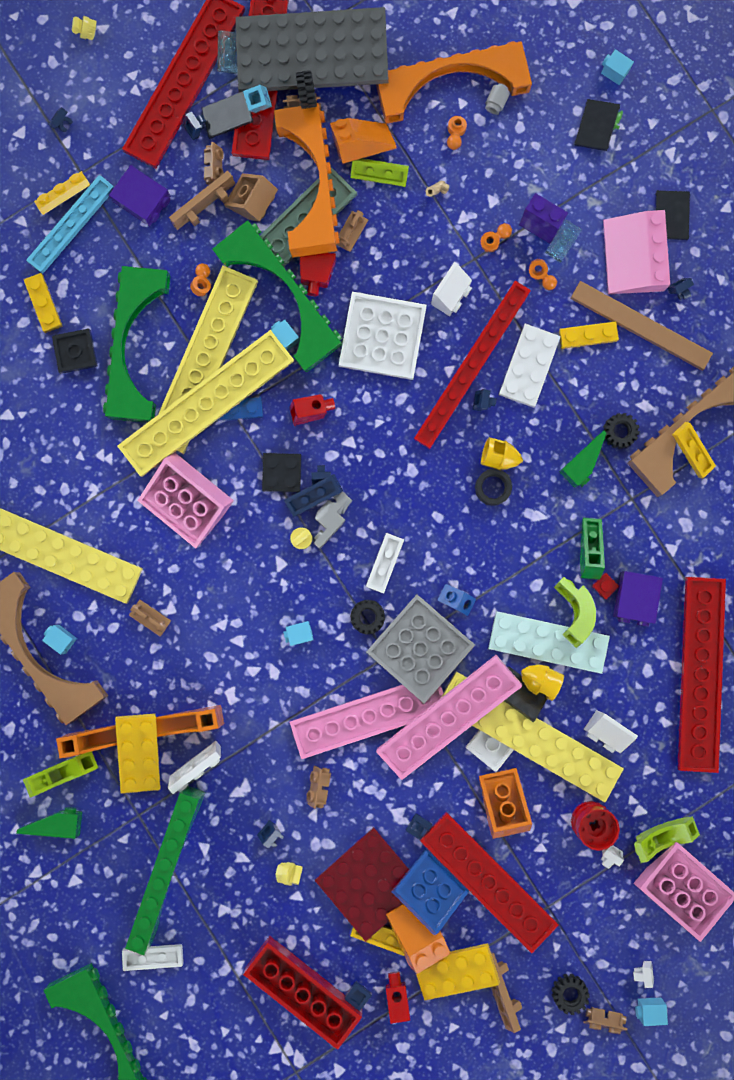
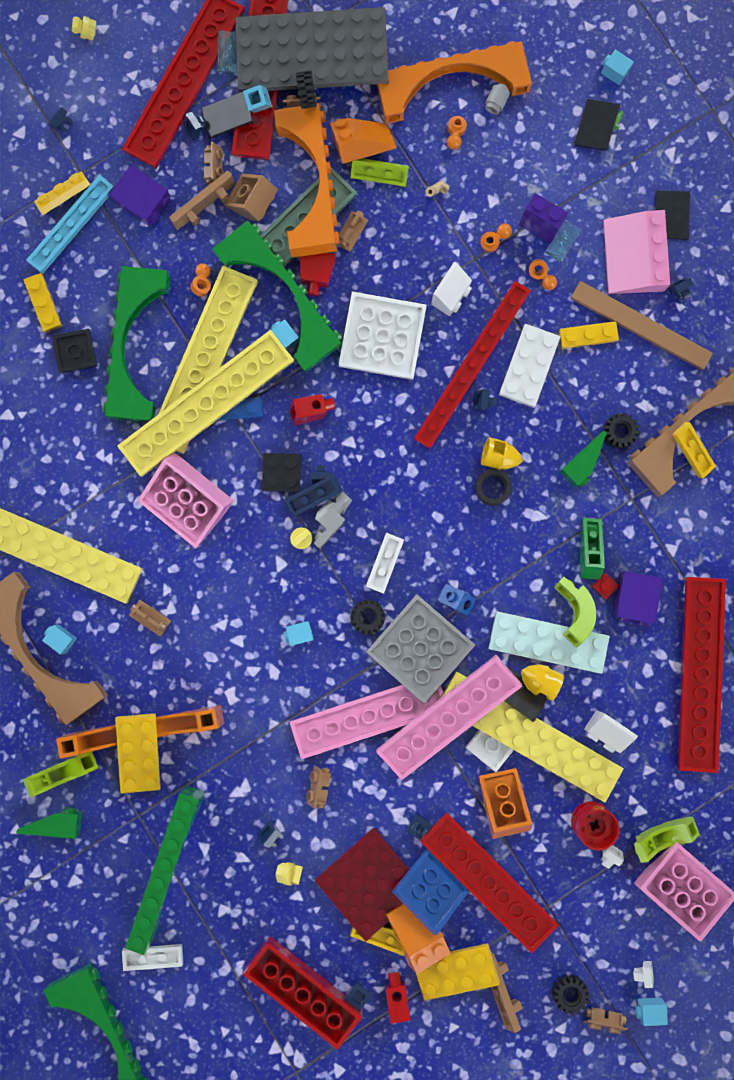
(195, 767): white plate -> none

